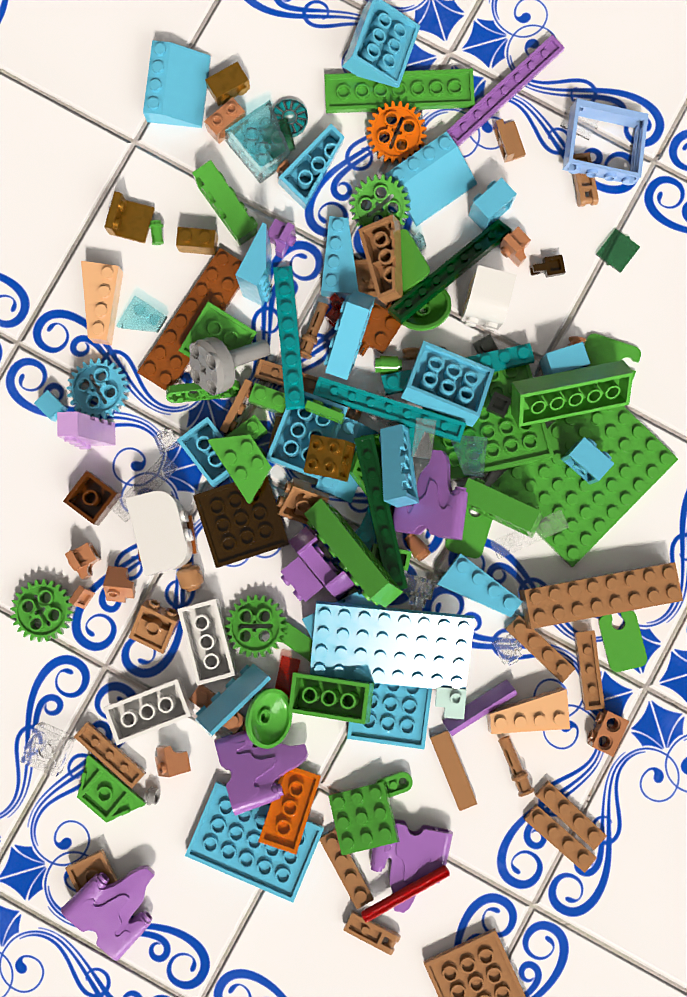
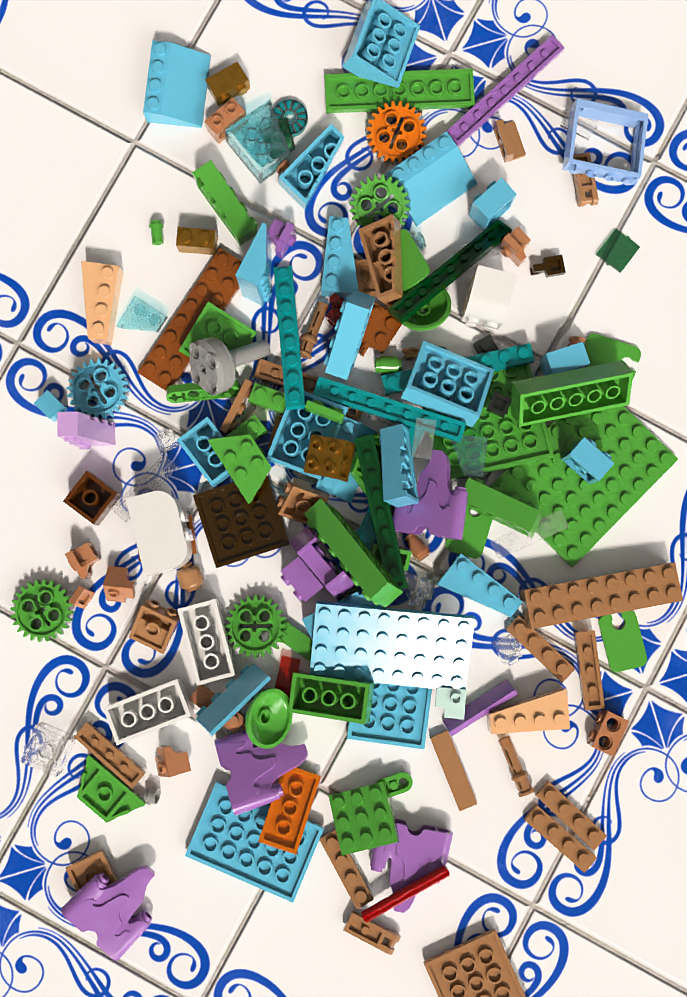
(128, 219): pearl gold bracket -> none

